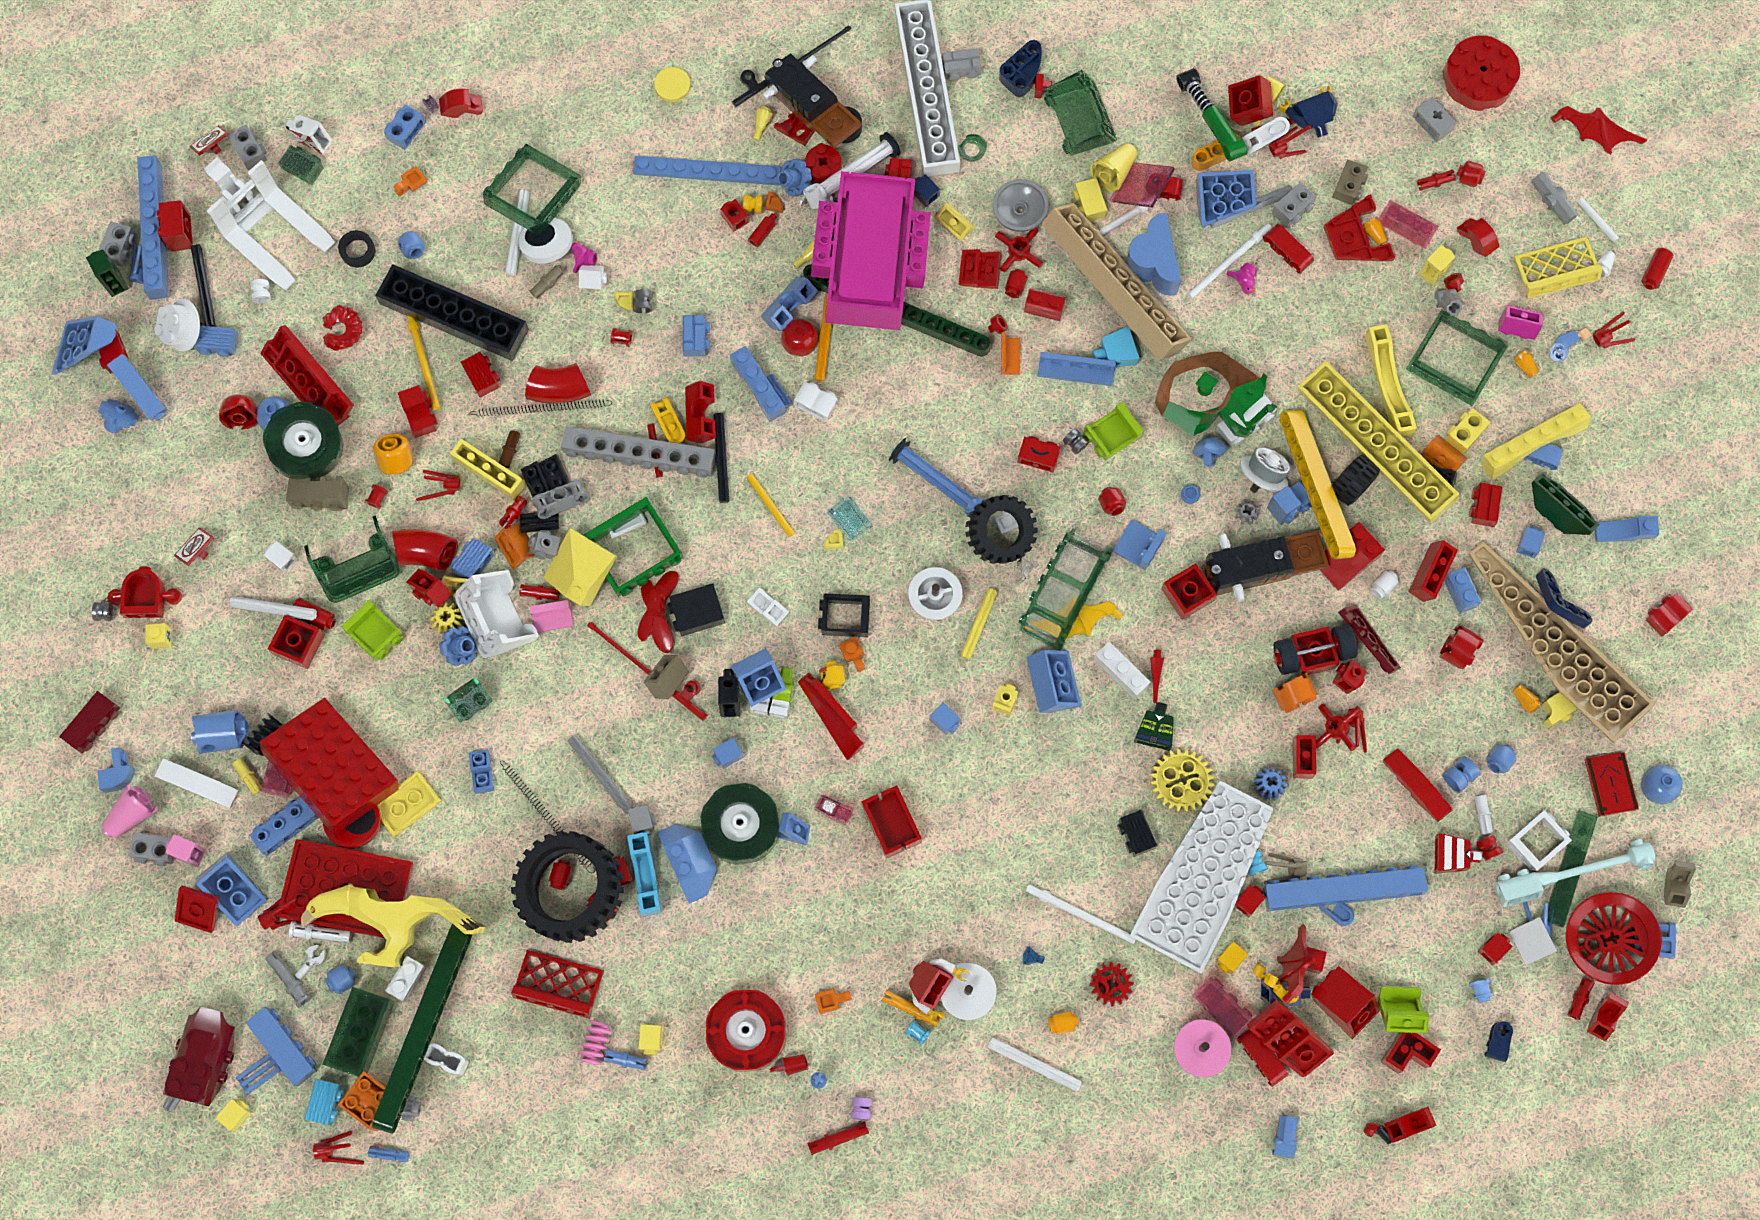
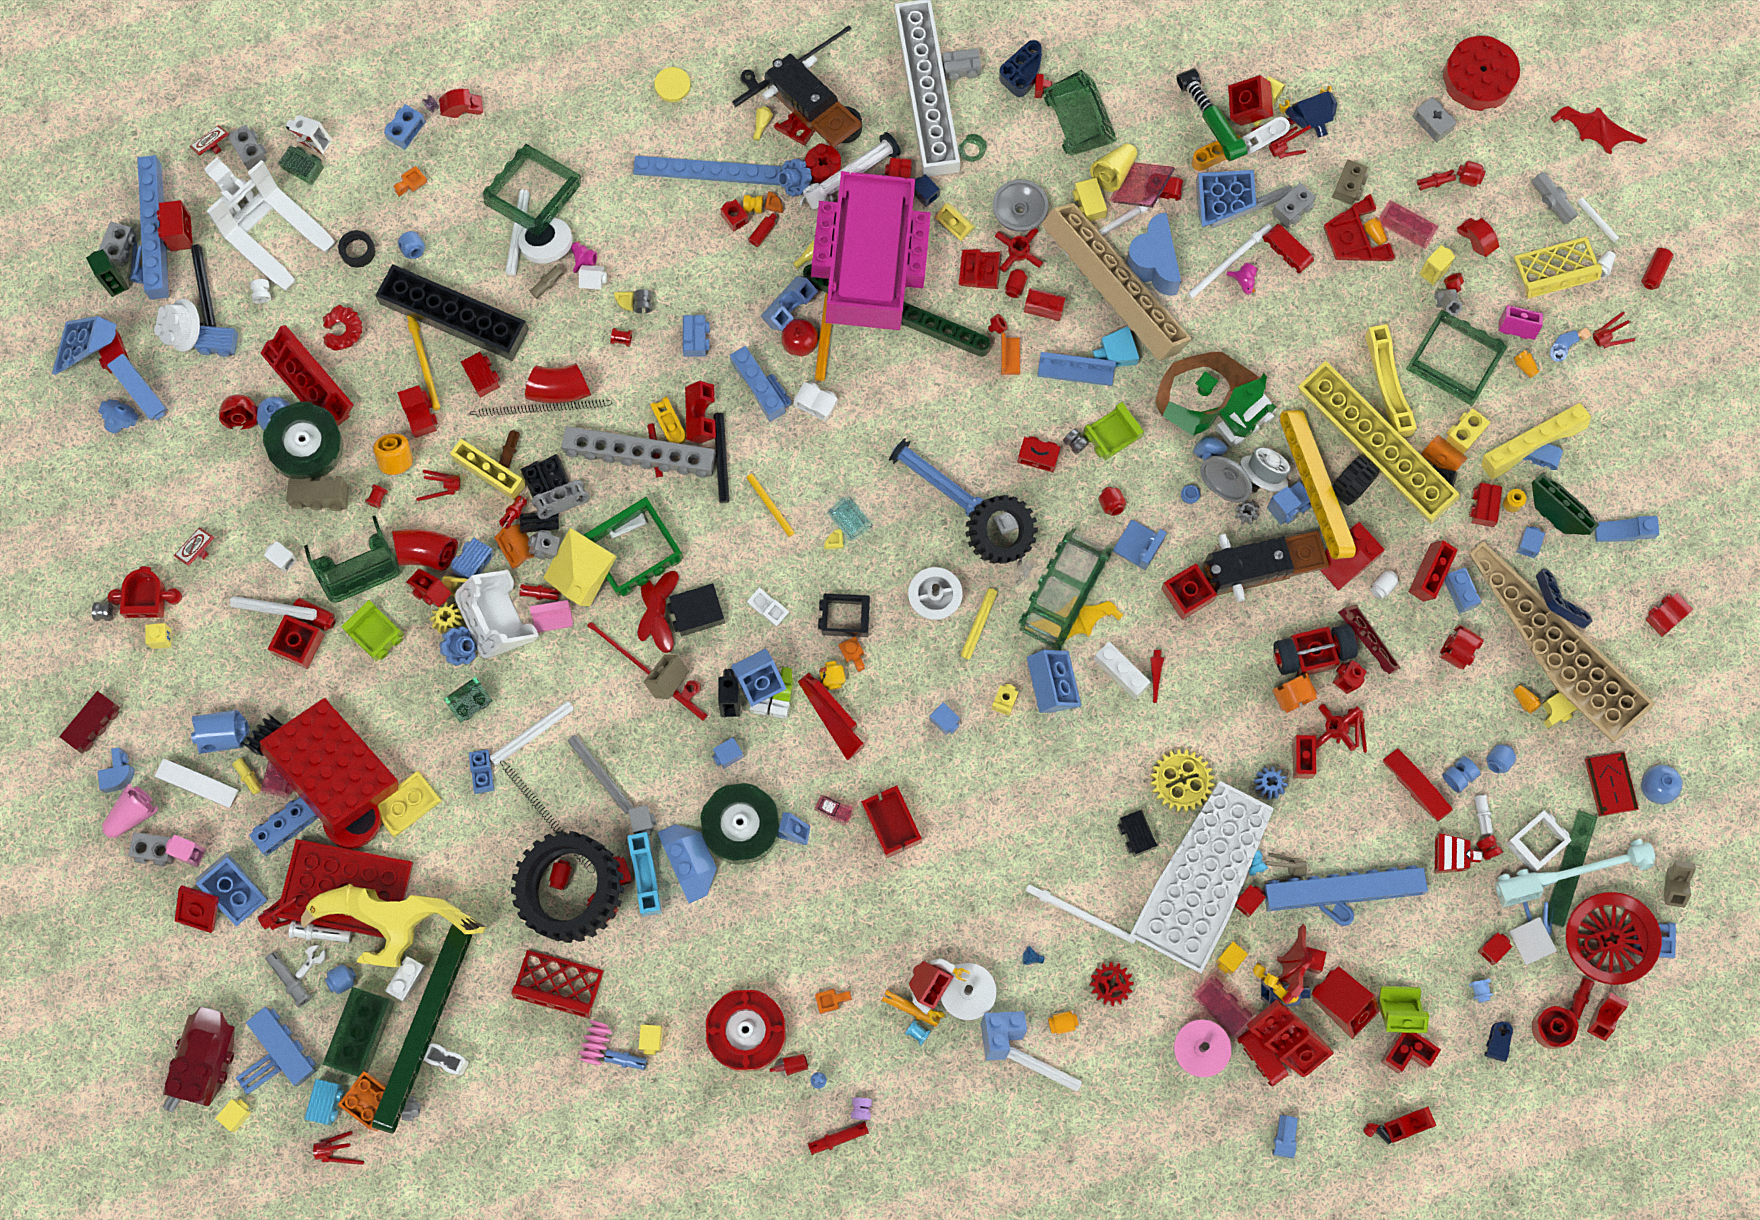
(388, 1154): medium blue axle -> none
(531, 733): none -> white axle
(998, 1030): none -> medium blue brick
(1156, 728): torso -> none
(1226, 479): none -> light grey dish
(1514, 500): none -> yellow brick
(1558, 1038): none -> red brick

